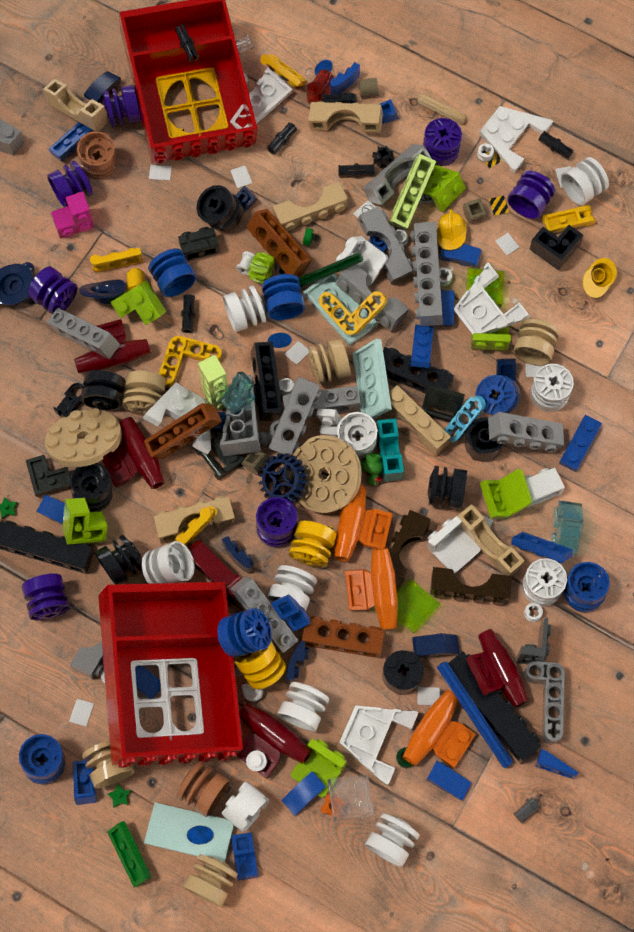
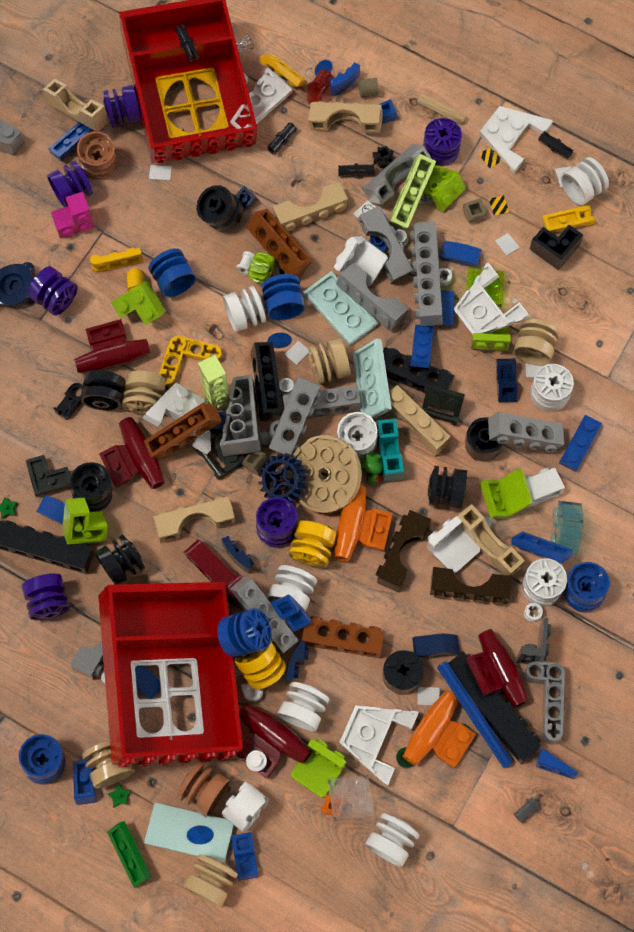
(81, 712): white sticker -> none
(83, 333): light grey brick -> none
(101, 436): tan plate -> none
(104, 82): dark blue slope -> none
(104, 291): dark blue hat -> none
(168, 564): white wheel -> none
(188, 313): black pin -> none
(197, 525): yellow plate -> none
(199, 243): pearl dark grey brick -> none
(238, 393): clear light blue slope -> none
(241, 176): white sticker -> none
(303, 793): blue slope -> none
(308, 237): green tile -> none
(330, 421): white bracket -> none
(331, 269): dark green axle -> none
(342, 97): black piece -> none
(355, 317): yellow beam -> none
(375, 588): orange plate -> none
(414, 606): clear neon green plate -> none
(448, 780): blue slope -> none
(451, 231): yellow piece -> none
(472, 415): medium azure beam -> none
(488, 148): white bush -> none
(508, 397): blue wheel -> none
(531, 194): dark purple wheel -> none
(599, 277): yellow piece -> none

